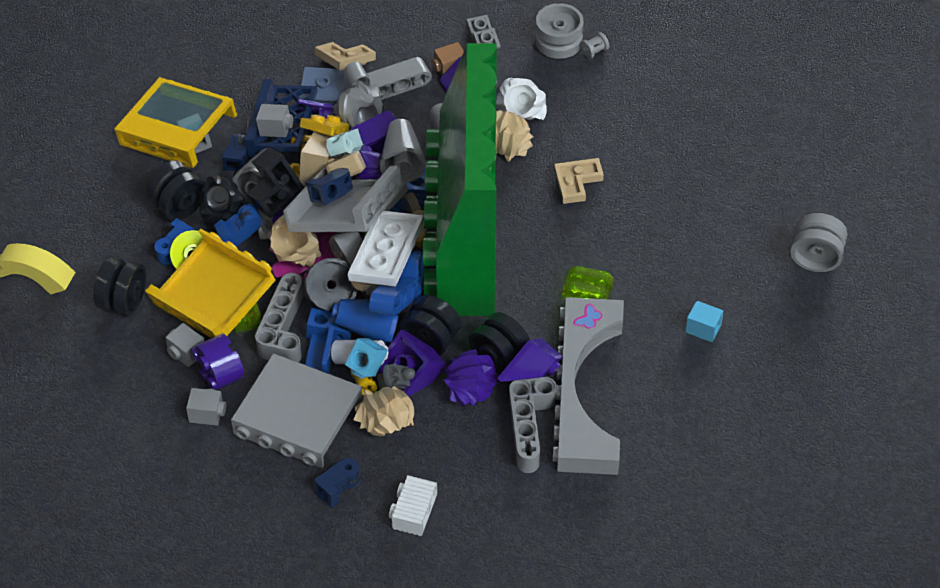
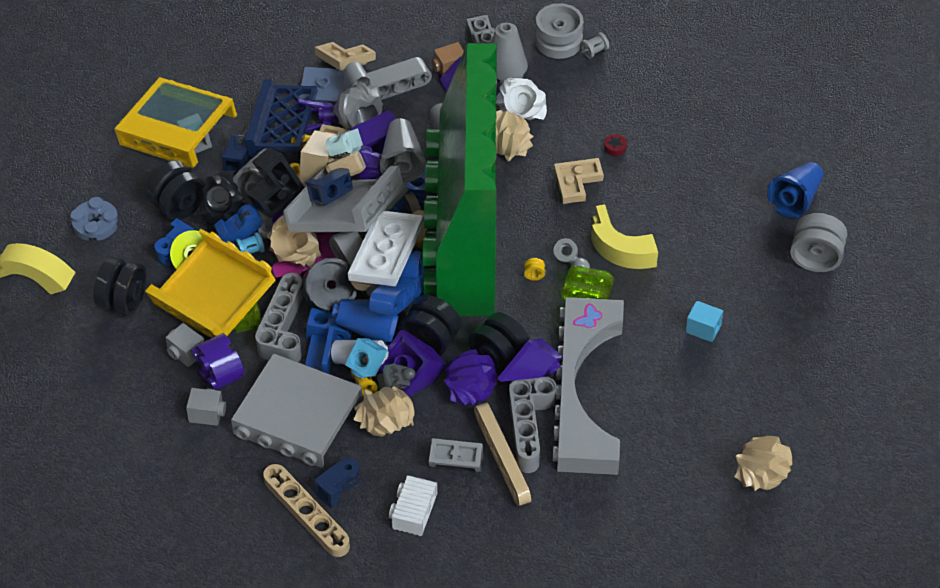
(94, 209): none -> sand blue plate
(256, 240): none -> medium azure bush
(274, 120): light grey brick -> none
(310, 520): none -> tan beam
(326, 126): yellow wing -> none
(456, 454): none -> light grey hinge
(502, 454): none -> tan beam
(510, 52): none -> light grey cone
(534, 269): none -> yellow bush
(572, 257): none -> light grey plate
(615, 145): none -> dark red tile
(622, 250): none -> light yellow arch
(763, 463): none -> tan hair
(795, 189): none -> blue cone

